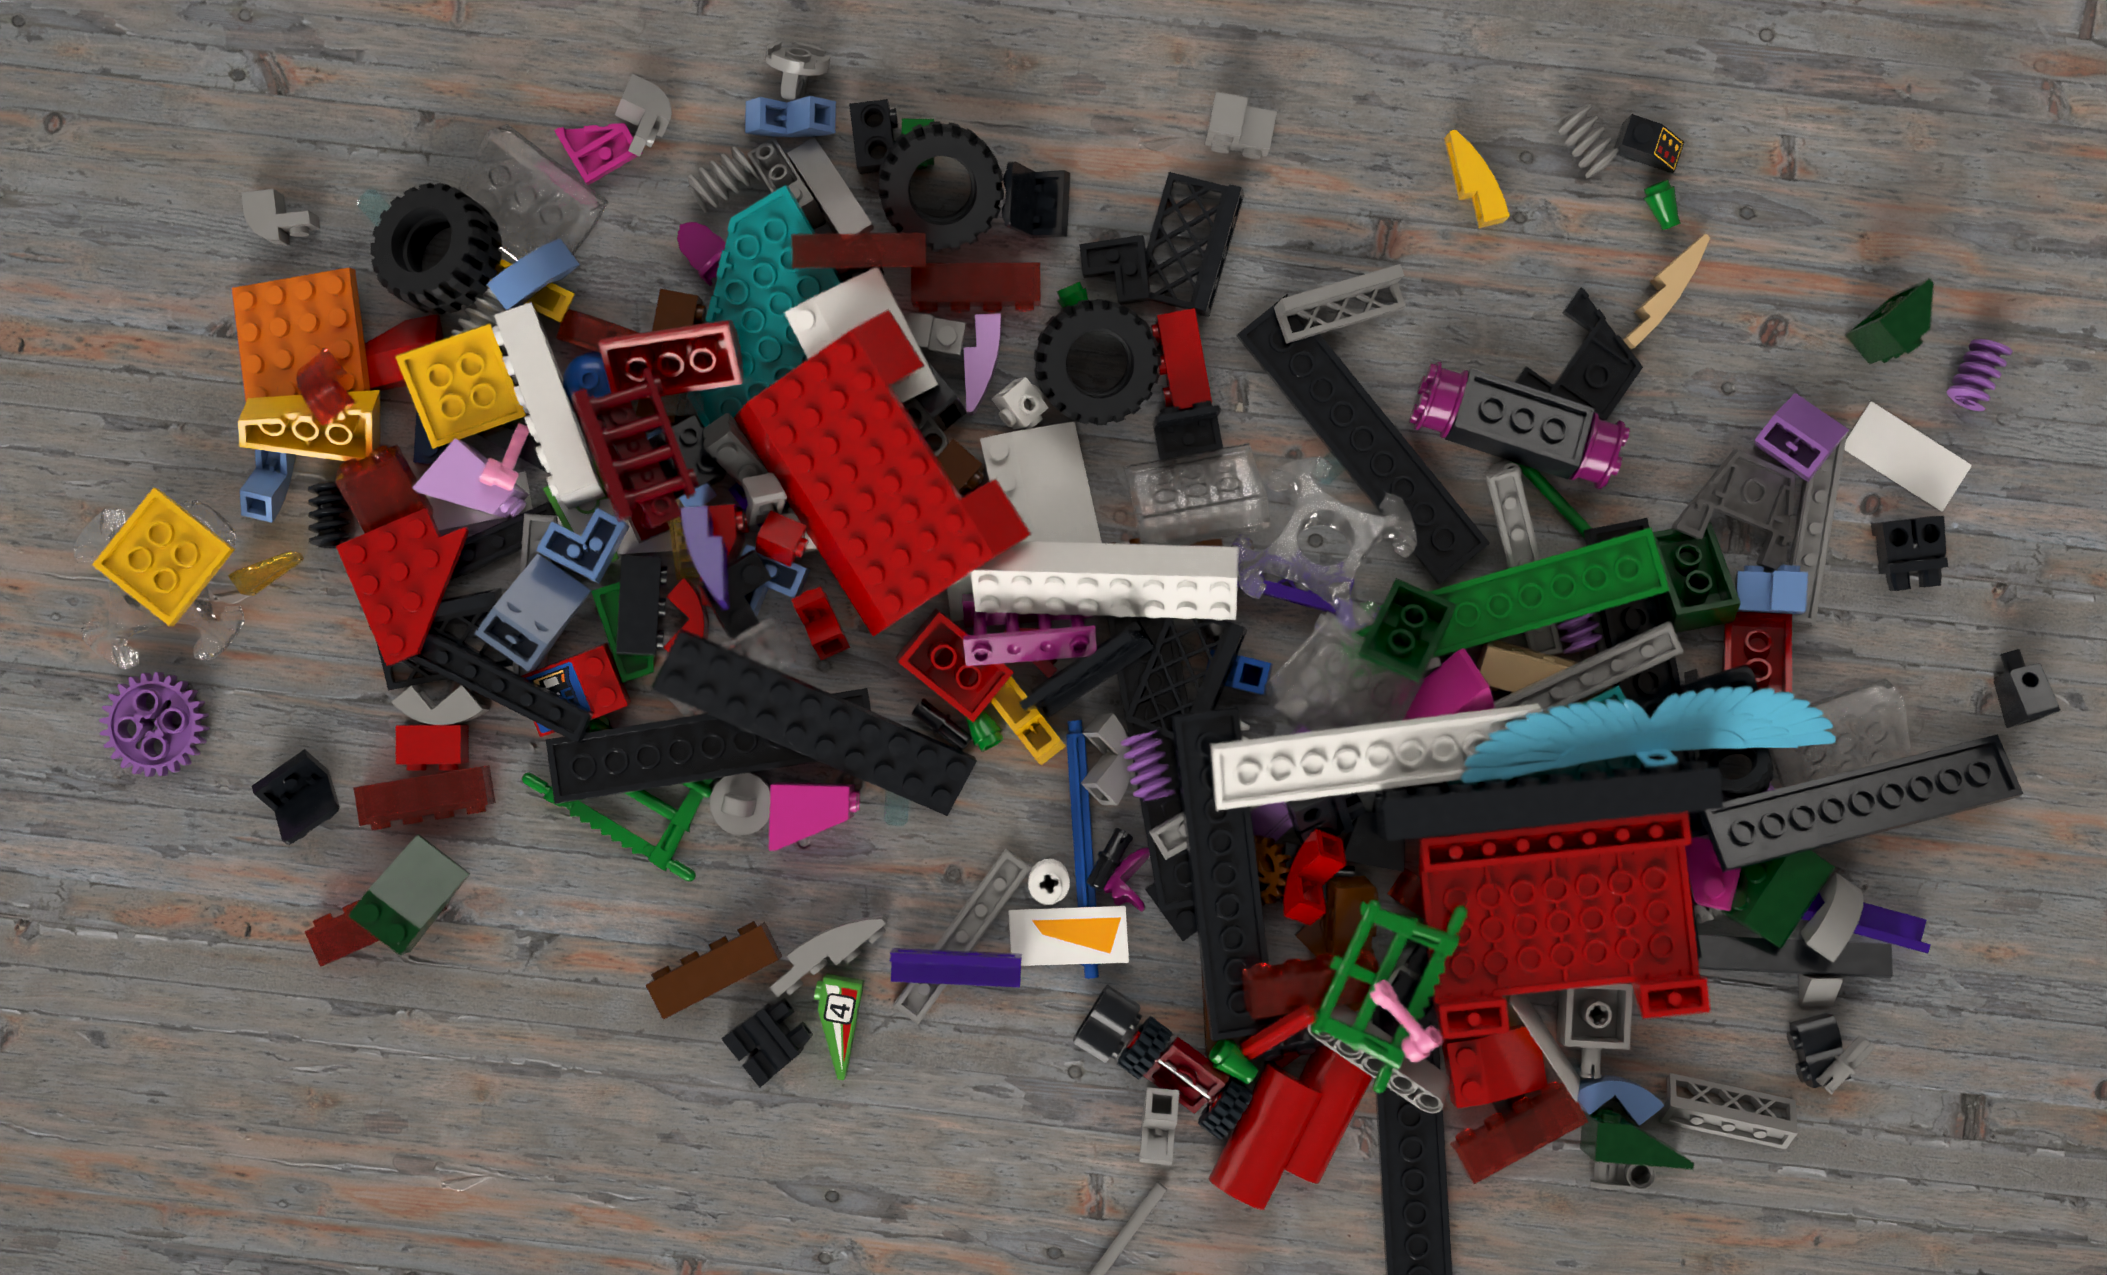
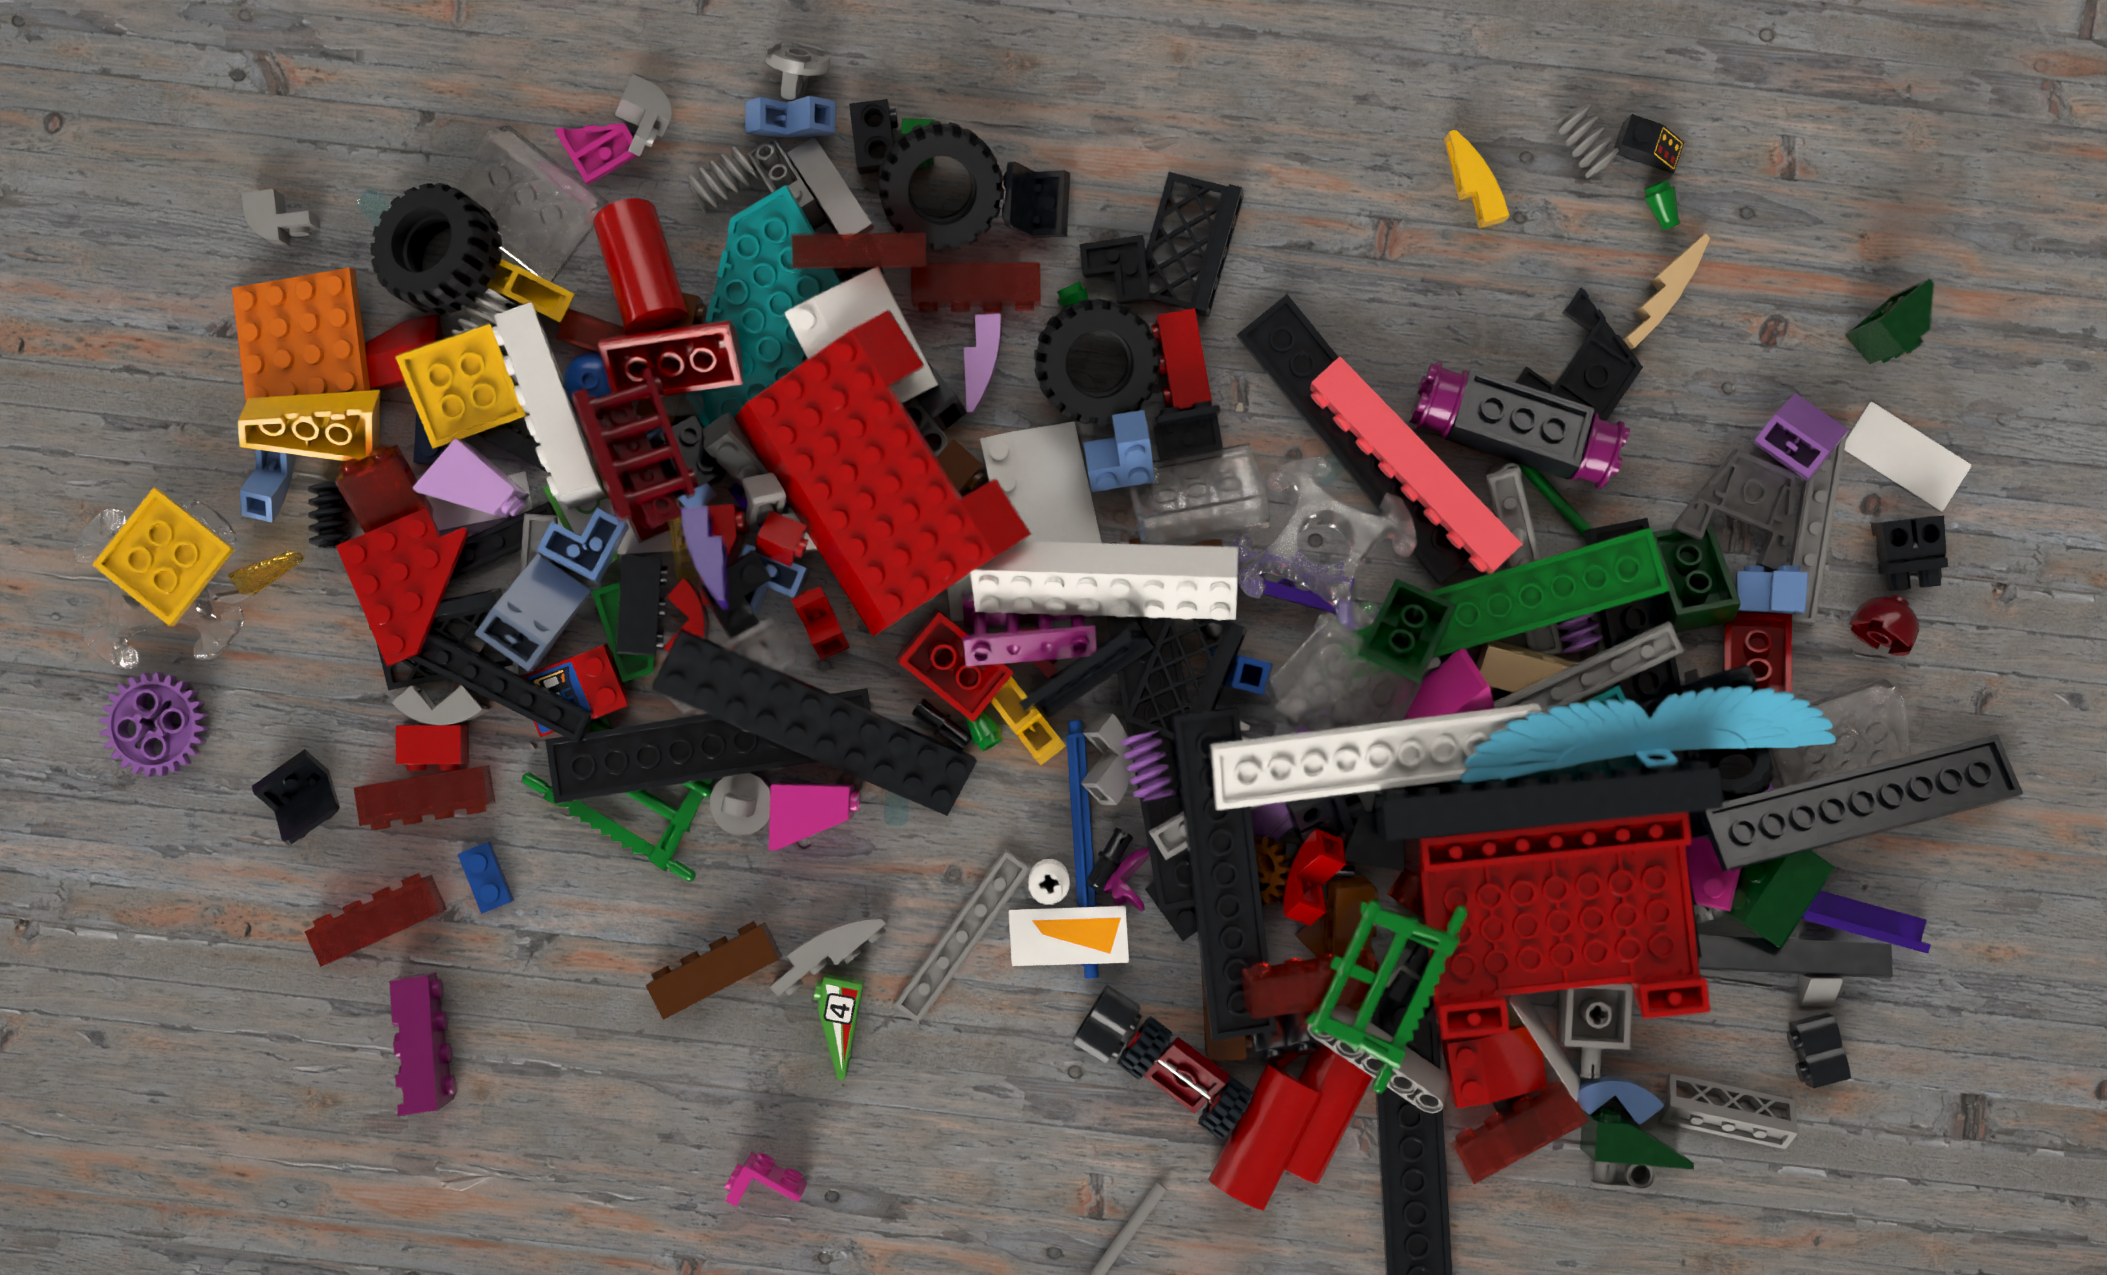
(321, 388): clear red brick -> none
(409, 895): slope -> none
(421, 1044): none -> magenta wedge
(485, 877): none -> blue plate
(502, 472): bright pink brick -> none
(532, 273): medium blue brick -> none
(639, 265): none -> red brick
(701, 248): magenta piece -> none
(762, 1168): none -> dark pink bracket
(772, 1039): black hips -> none
(936, 333): light grey brick -> none
(955, 967): dark purple fence -> none
(1020, 404): white brick -> none
(1121, 459): none -> medium blue brick
(1158, 1125): light grey brick -> none
(1229, 1059): green cone -> none
(1239, 127): light grey brick -> none
(1278, 1031): red axle -> none
(1337, 292): light grey fence -> none
(1414, 465): none -> coral brick
(1421, 1041): bright pink brick -> none
(1836, 919): light grey brick -> none
(1846, 1063): light grey axle -> none
(1886, 623): none -> dark red cylinder
(1975, 373): medium lavender piece -> none
(2023, 691): black torso -> none

